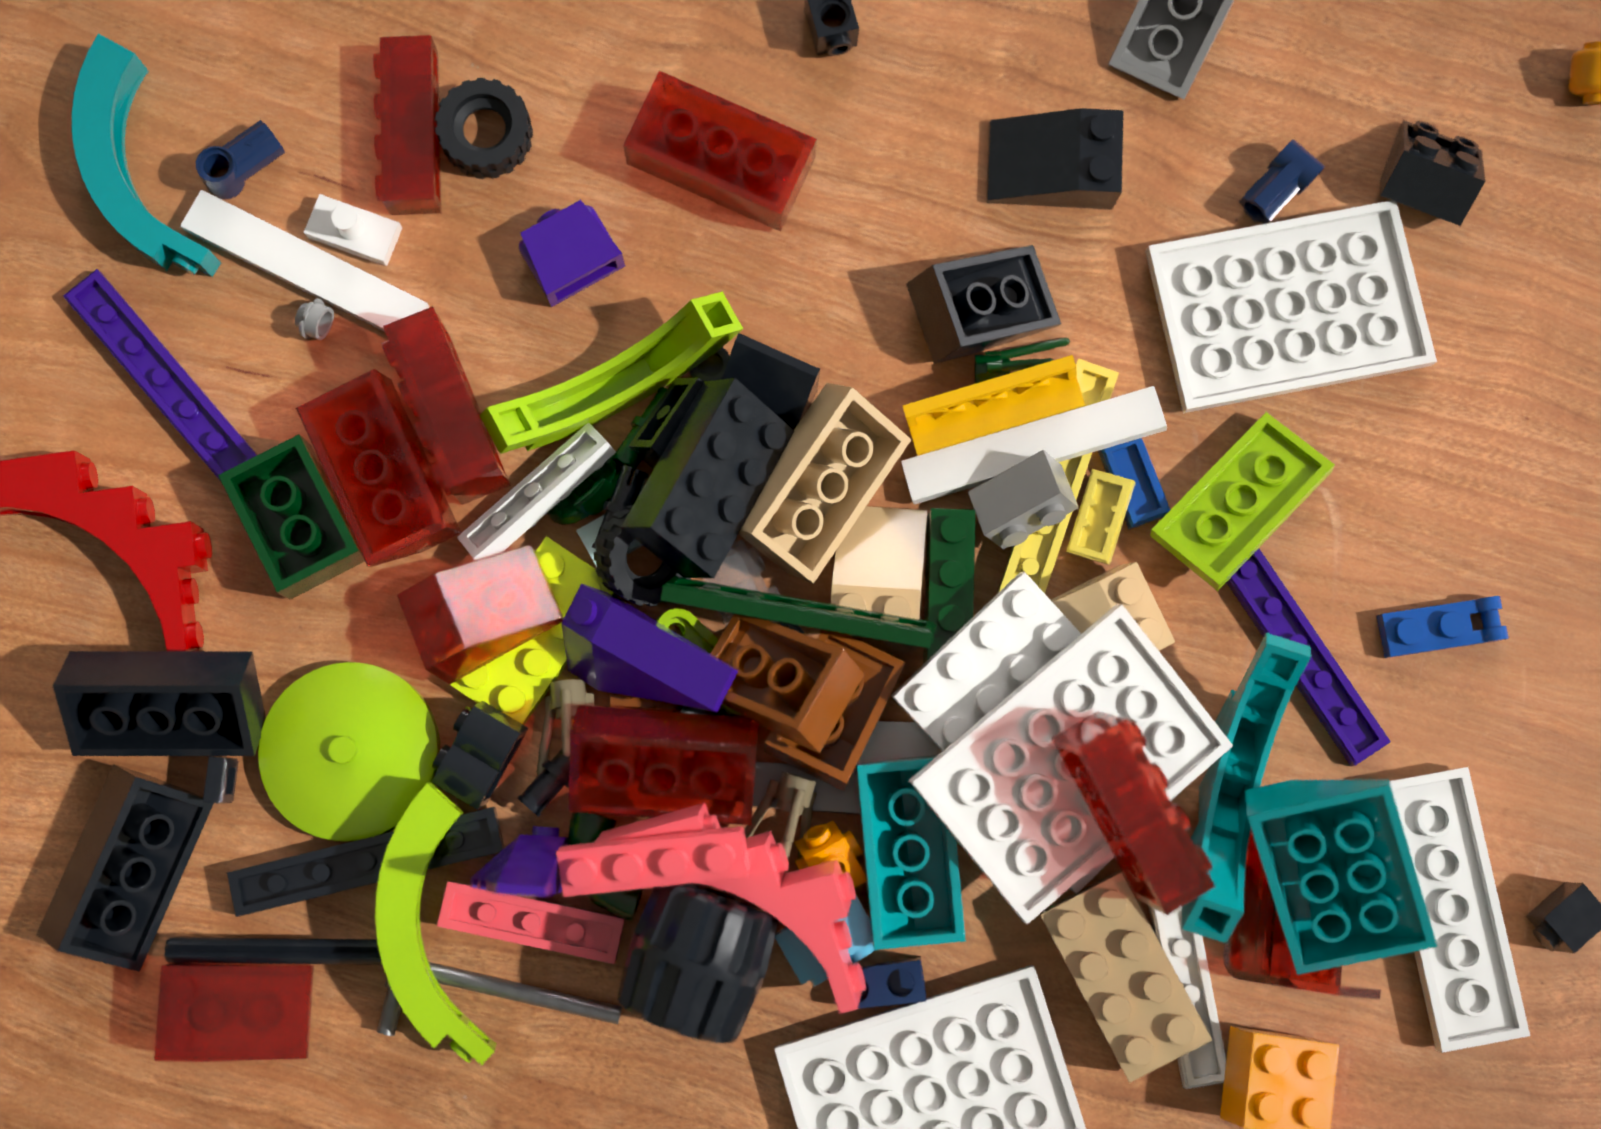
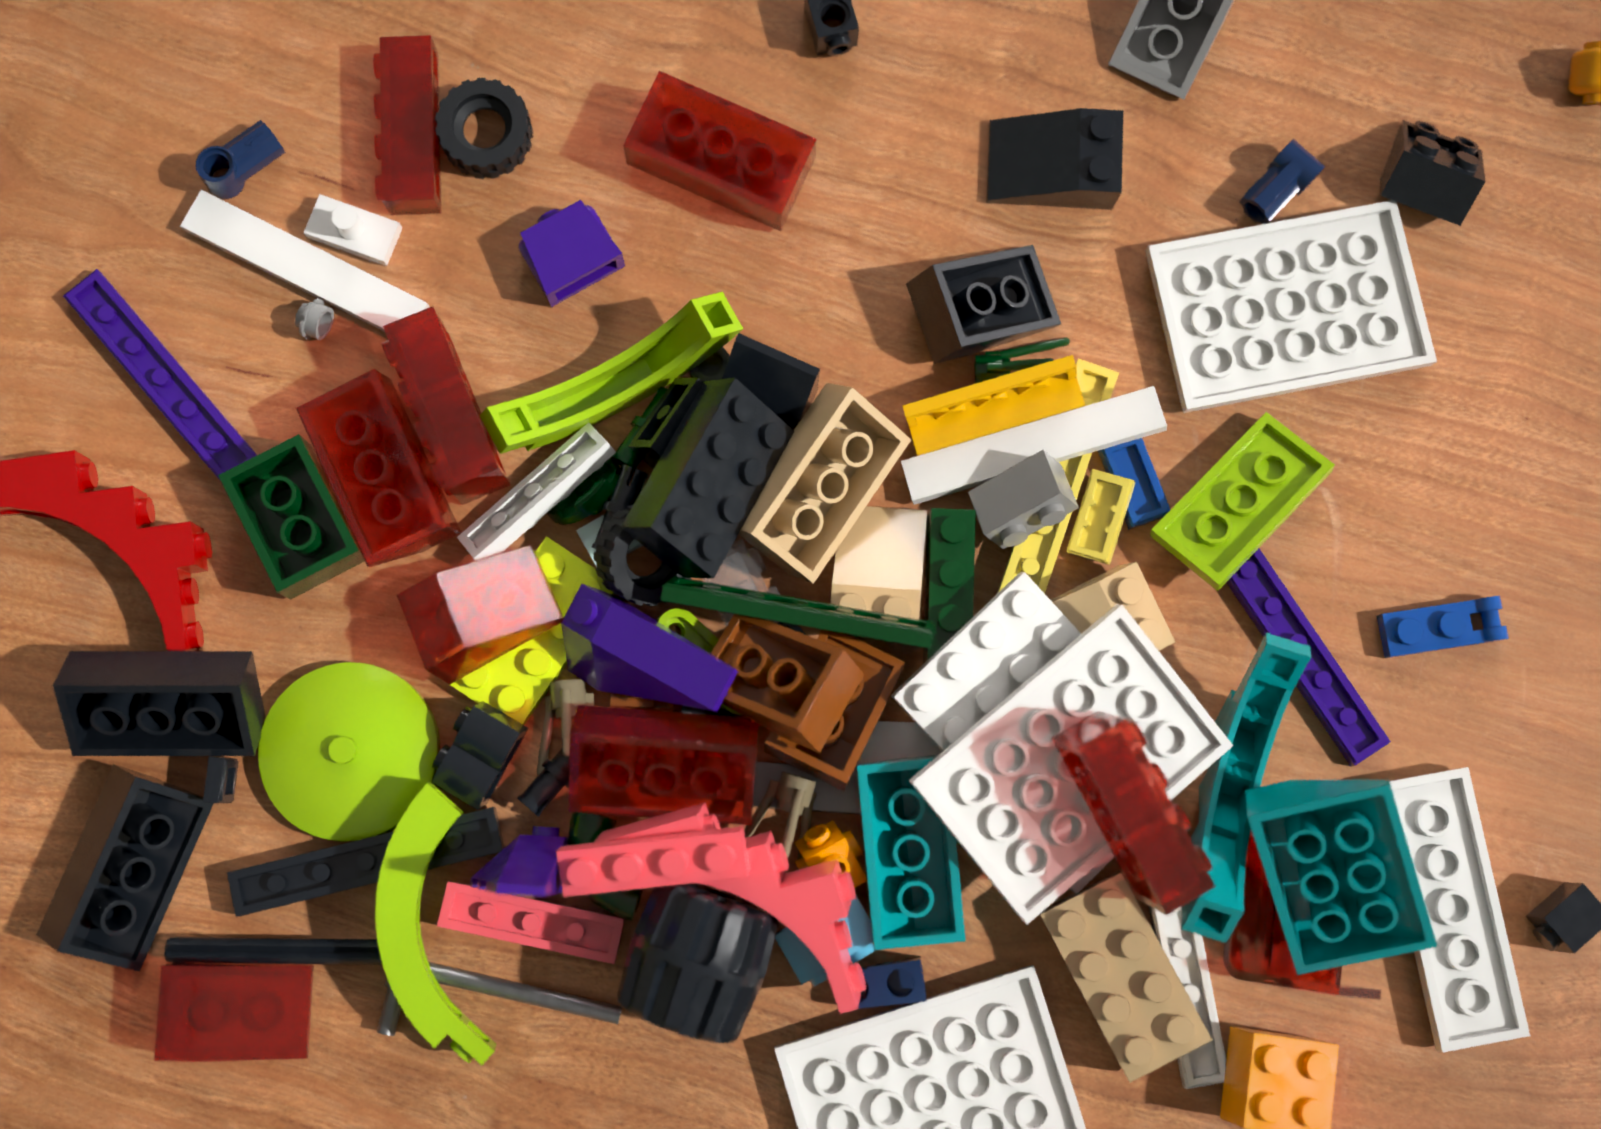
(98, 134): teal arch -> none

